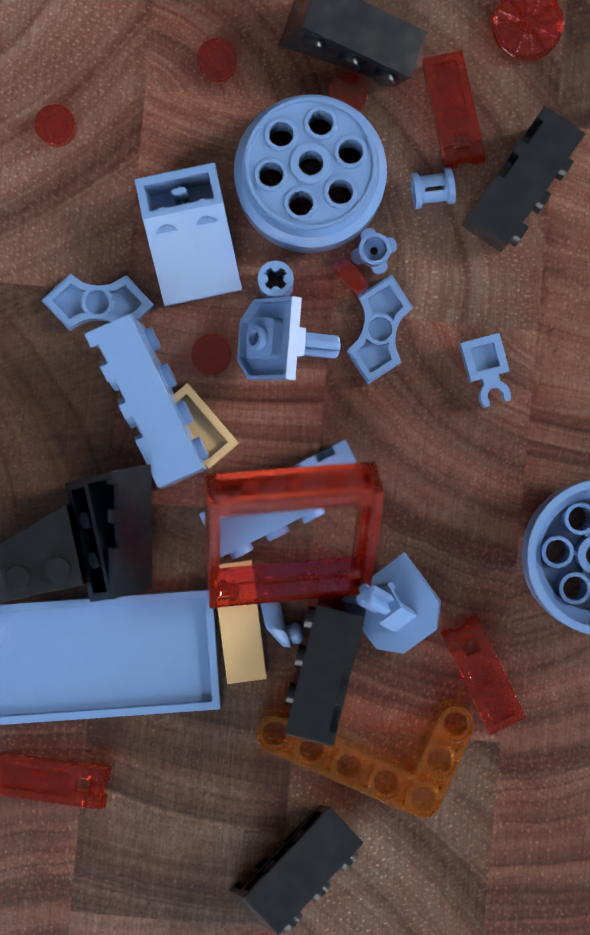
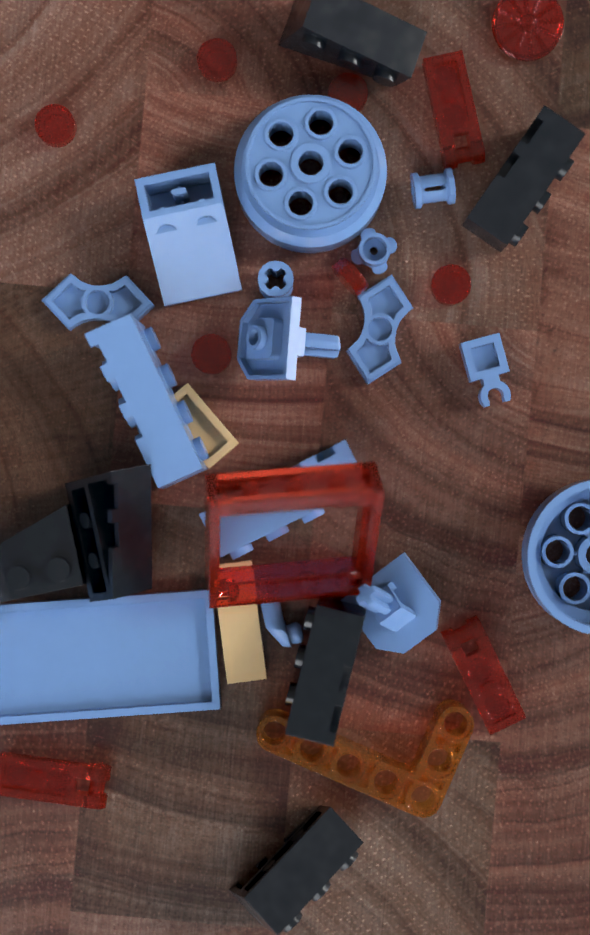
(450, 285): none -> clear red tile

